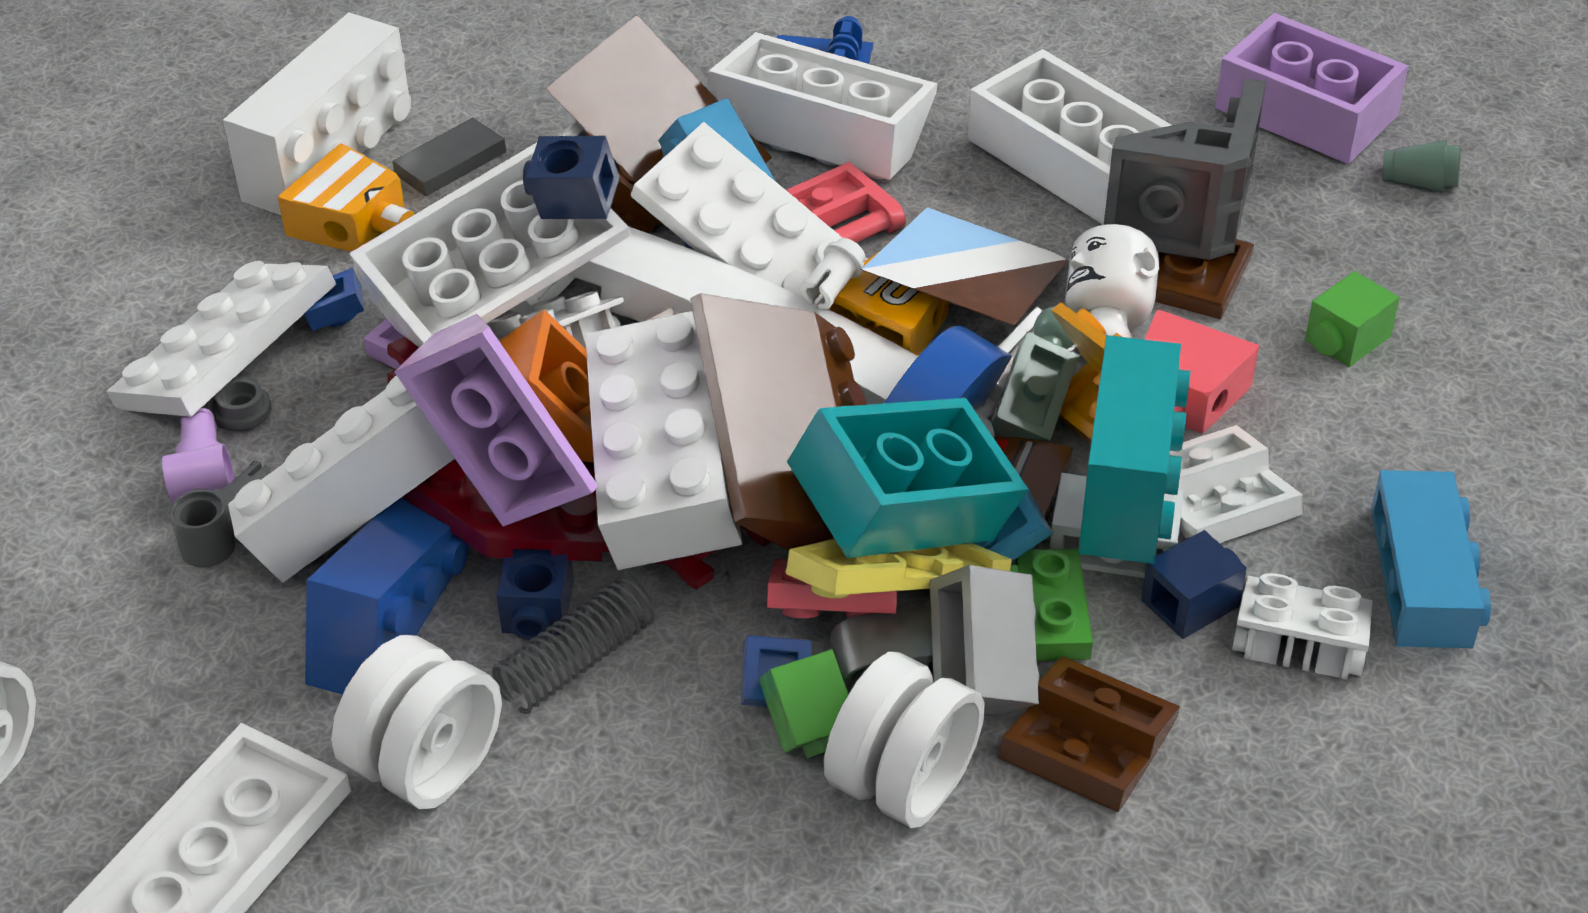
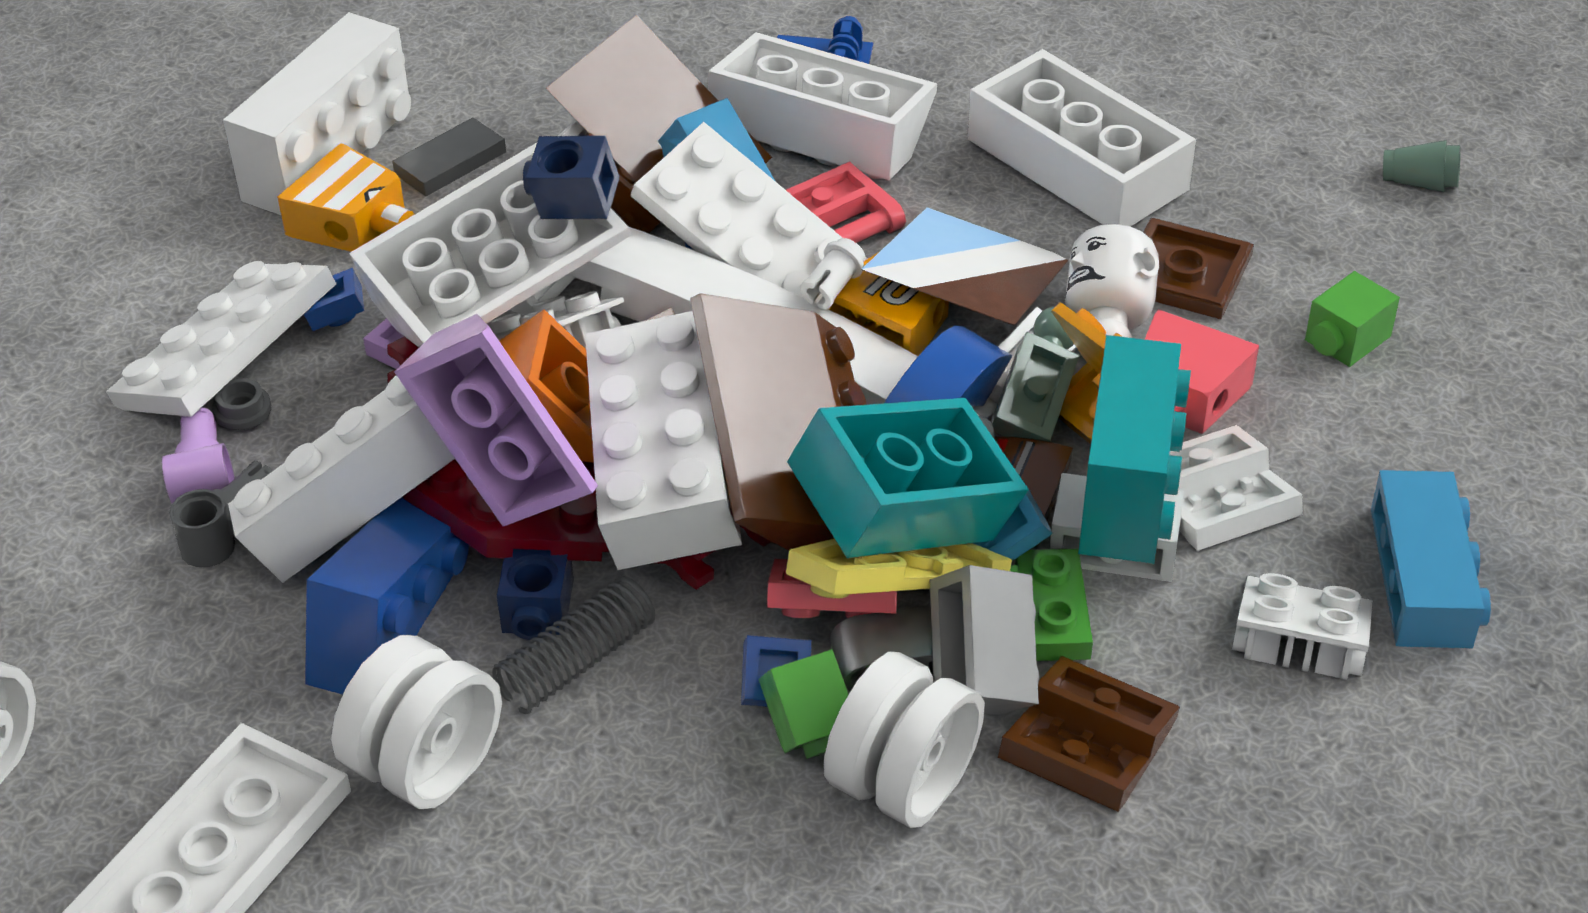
(1188, 179): dark grey bracket -> none
(1194, 584): dark blue brick -> none
(1316, 86): lavender brick -> none

